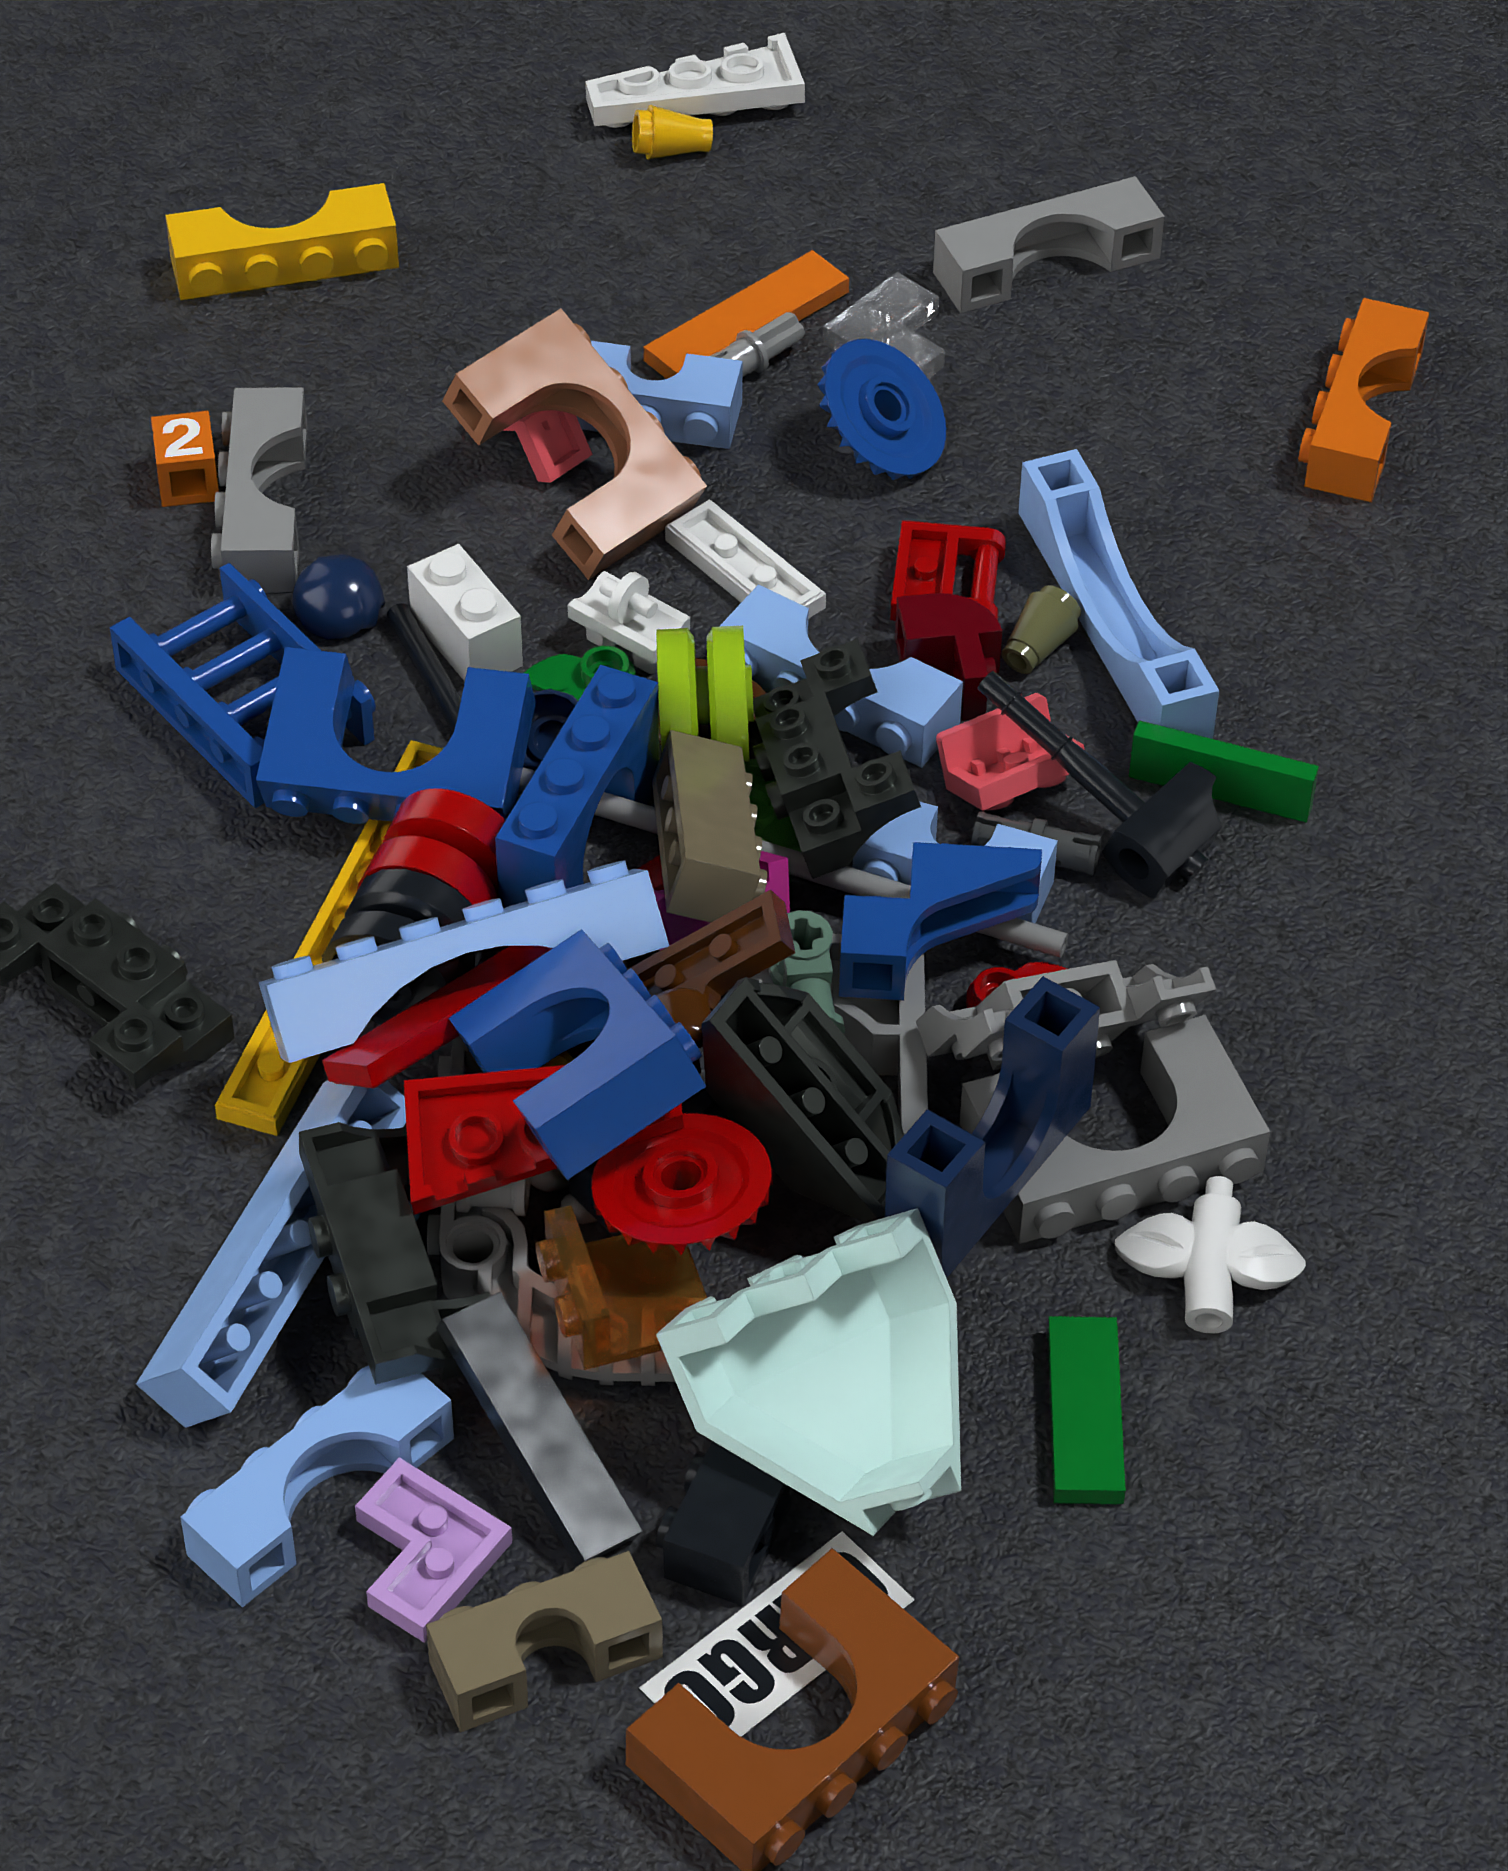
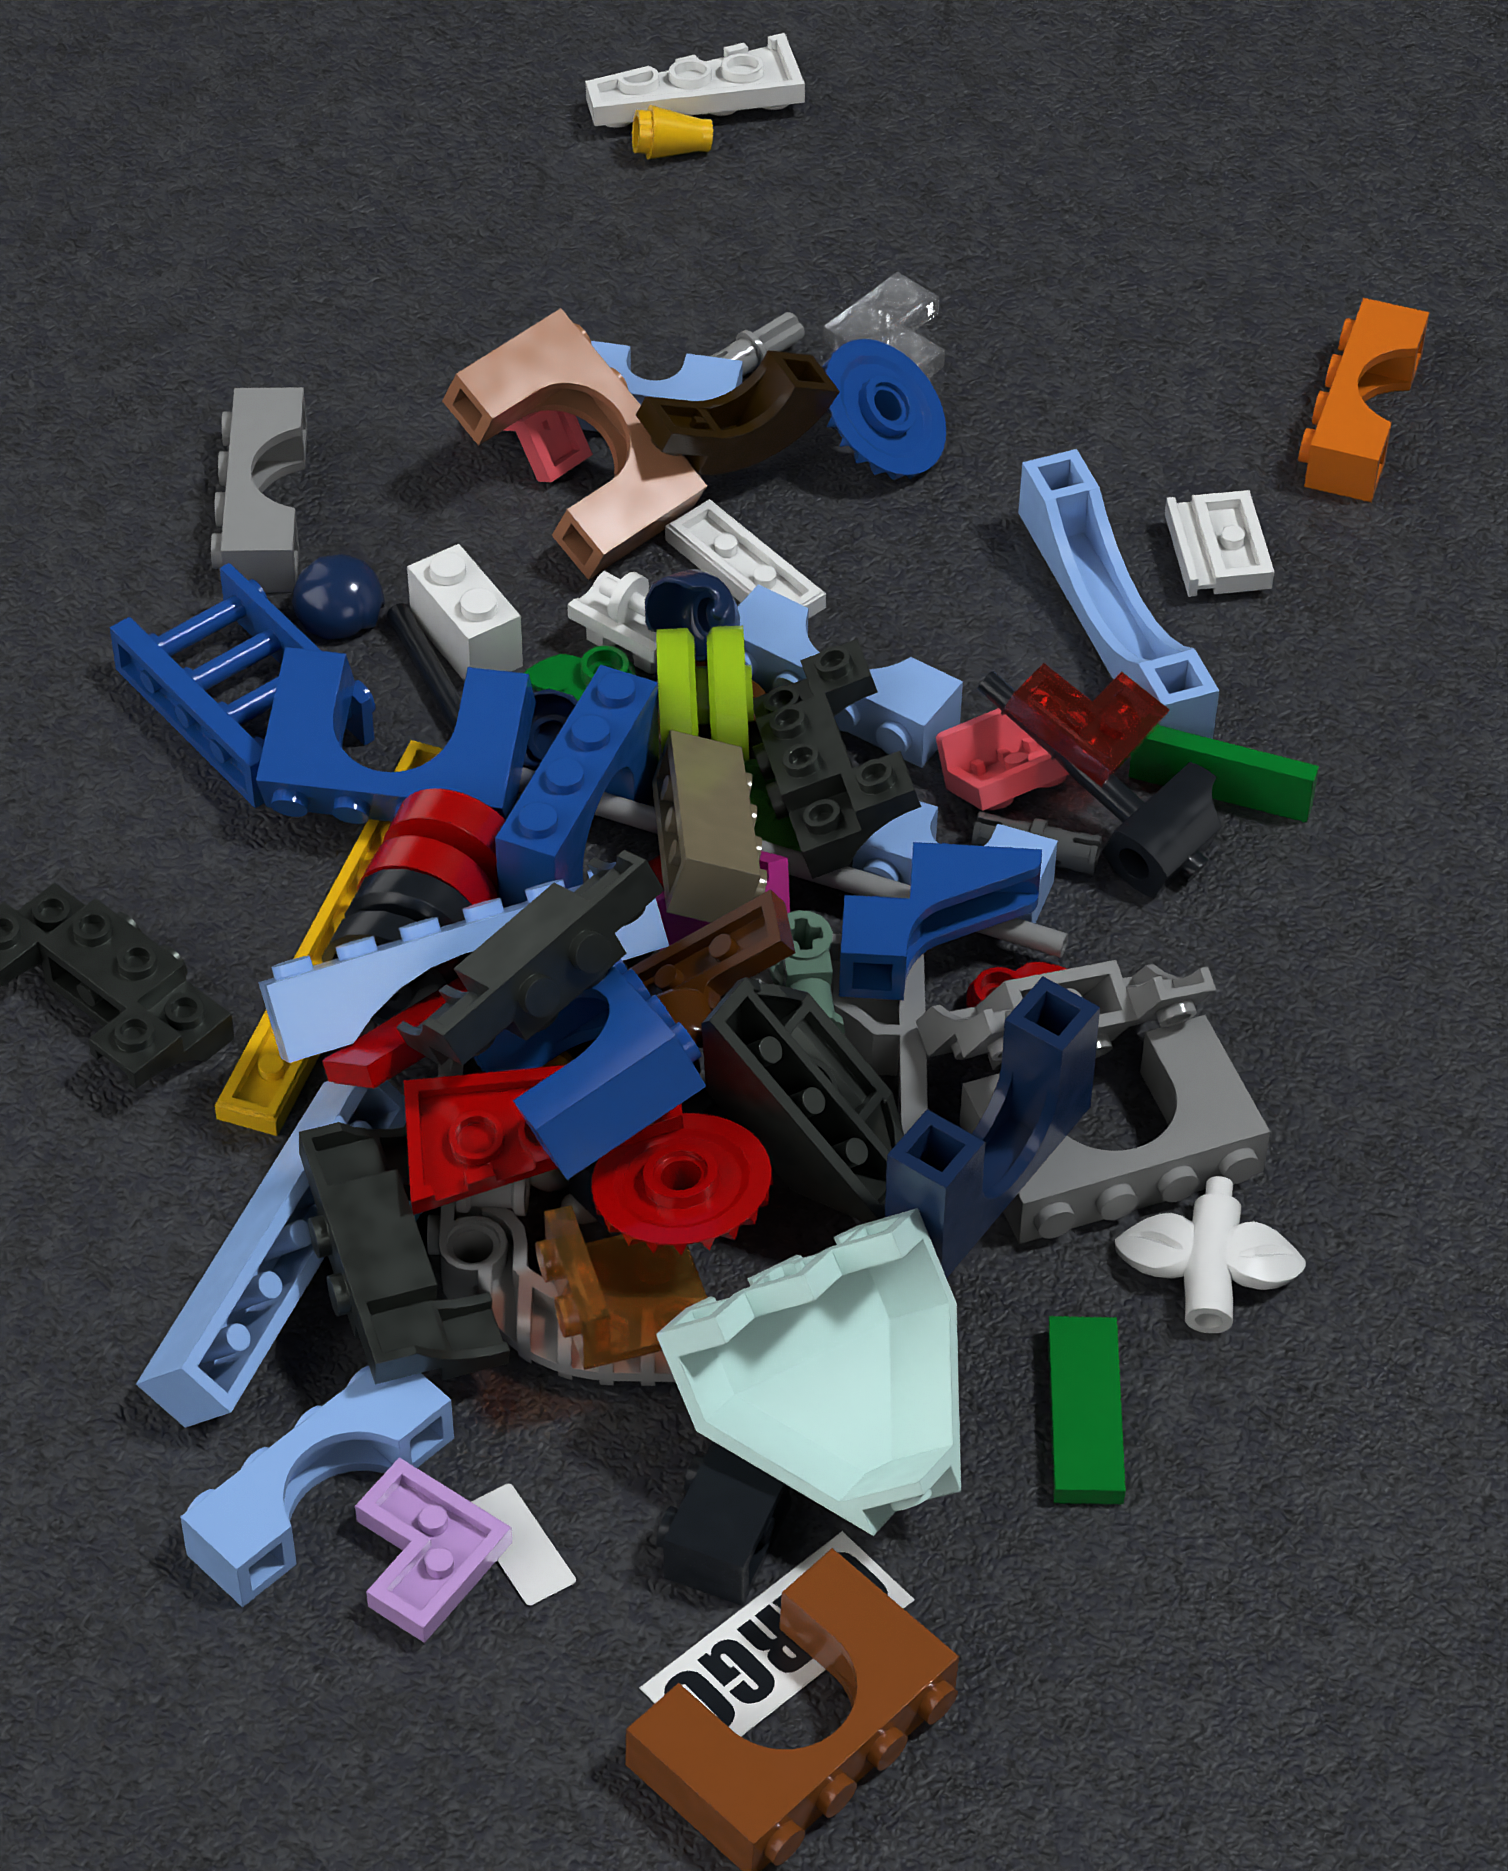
(185, 458): orange brick -> none
(224, 256): yellow arch -> none
(531, 1558): none -> white sticker
(537, 962): none -> pearl dark grey bracket
(538, 1429): tile -> none
(594, 1610): dark tan arch -> none
(693, 602): none -> dark blue hair
(747, 423): none -> dark brown arch
(795, 288): orange tile -> none
(930, 555): red plate -> none
(951, 637): dark red brick -> none
(1042, 627): olive cone -> none
(1087, 733): none -> clear red plate
(1104, 224): light grey arch -> none
(1219, 543): none -> white plate

